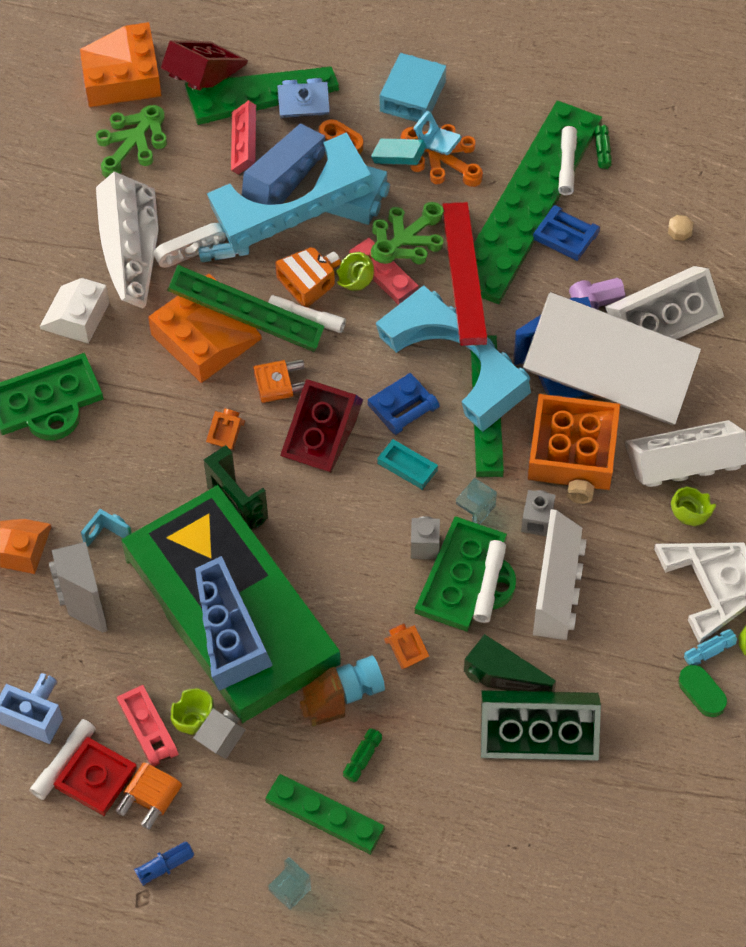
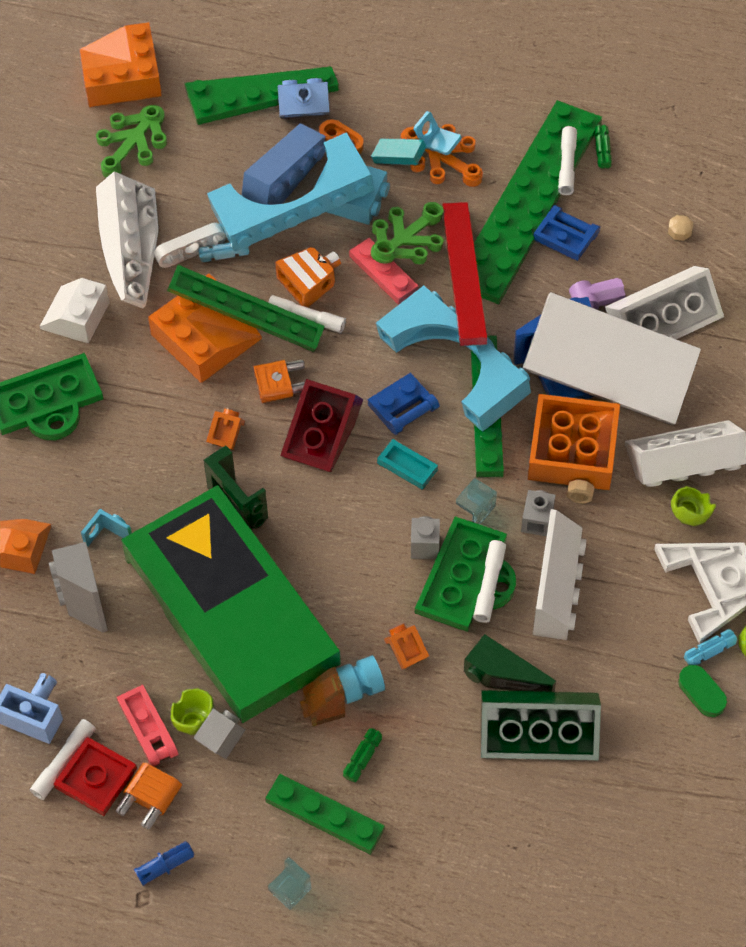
(200, 63): dark red slope -> none
(230, 633): medium blue wedge -> none
(243, 137): coral plate -> none
(355, 271): lime hair -> none
(412, 87): medium azure brick -> none

